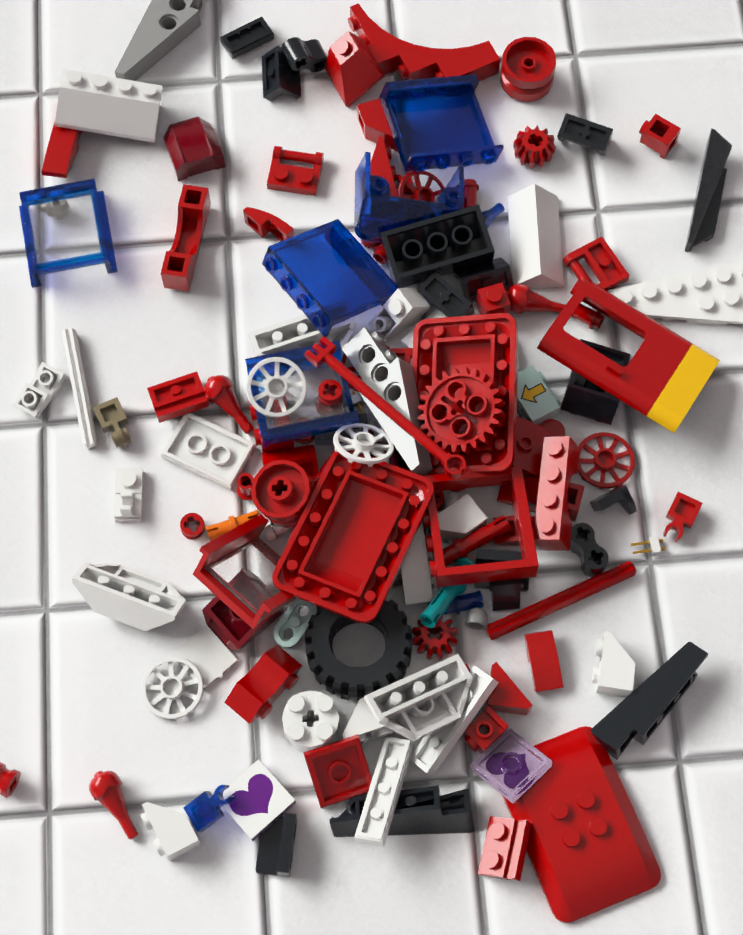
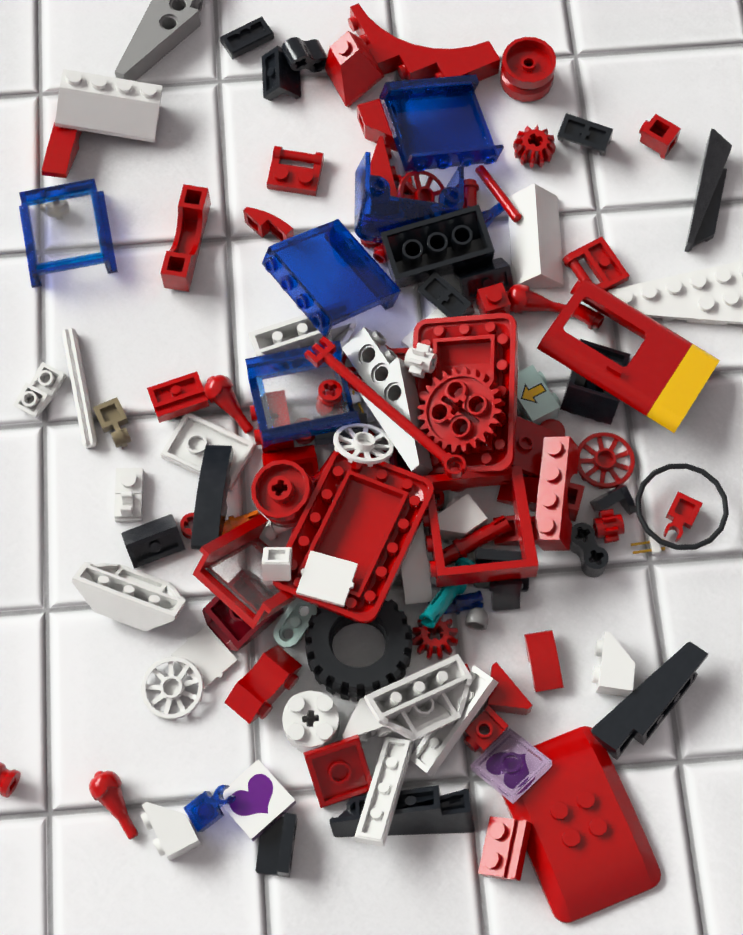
(153, 541): none -> black panel
(193, 148): dark red slope -> none
(211, 495): none -> black slope
(244, 486): red pin -> none
(276, 387): white wheel -> none
(277, 564): none -> white slope
(327, 578): none -> white piece
(399, 312): white slope -> none
(420, 360): none -> white gear
(498, 193): none -> red bar
(560, 600): red axle -> none
(608, 526): none -> red gear
(669, 544): none -> black piece

